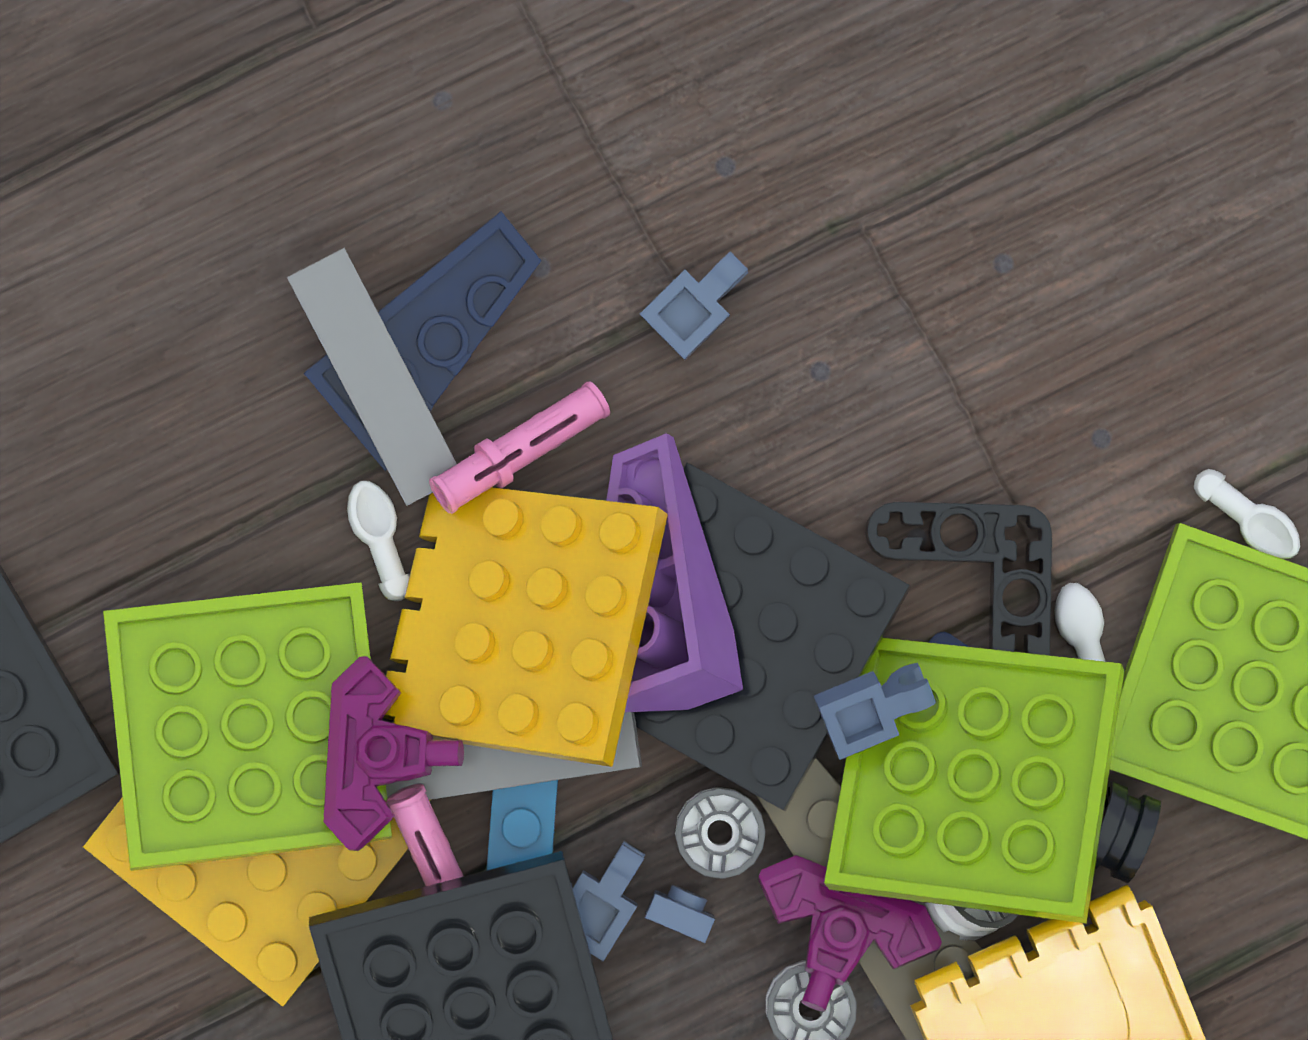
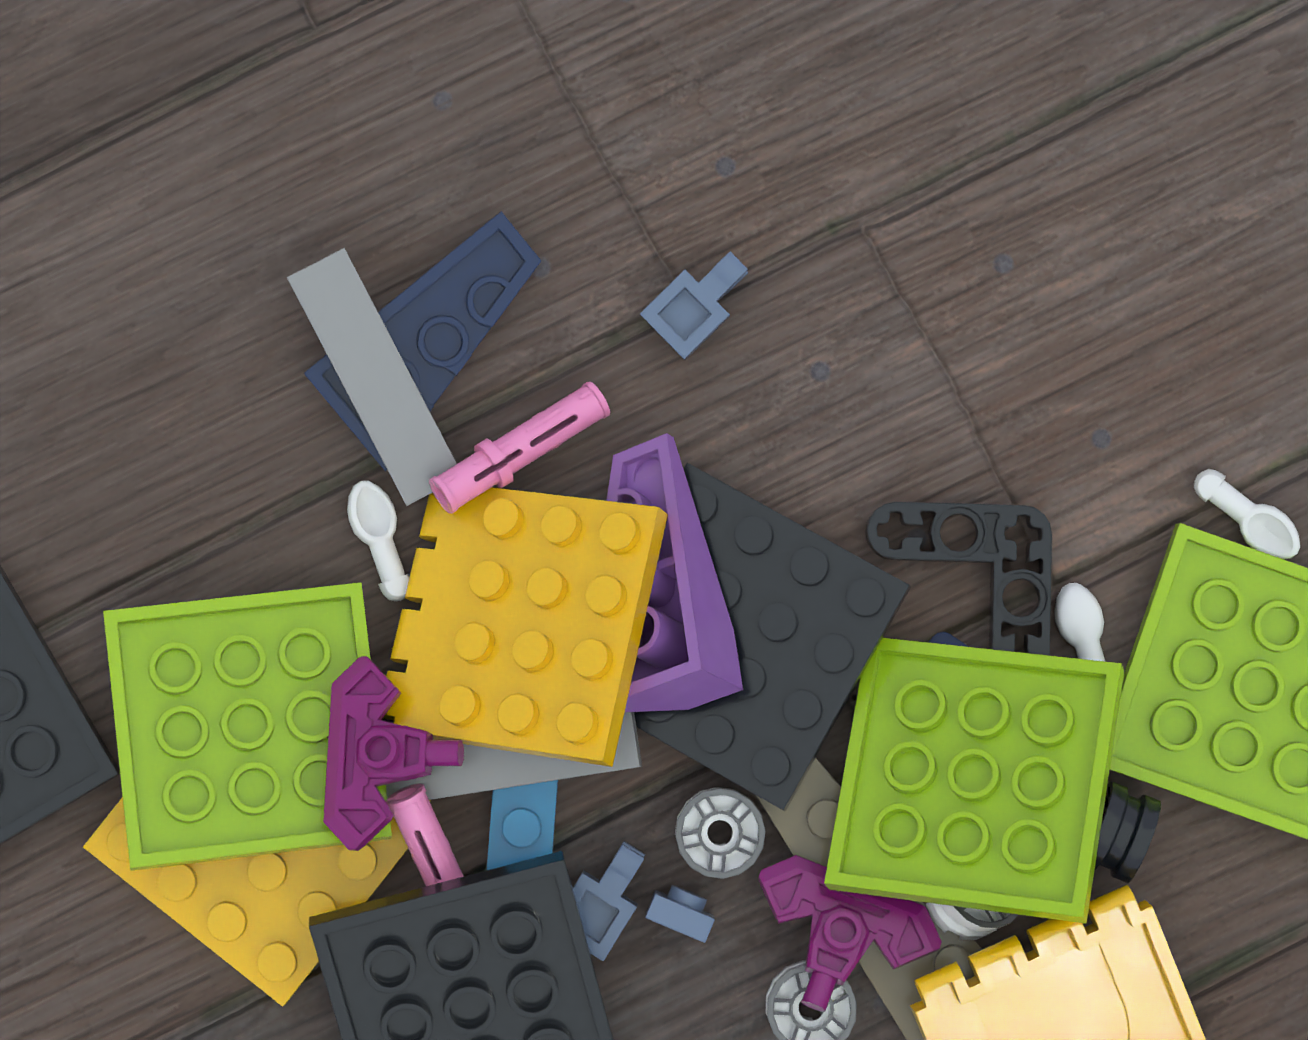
(864, 711): sand blue plate -> none

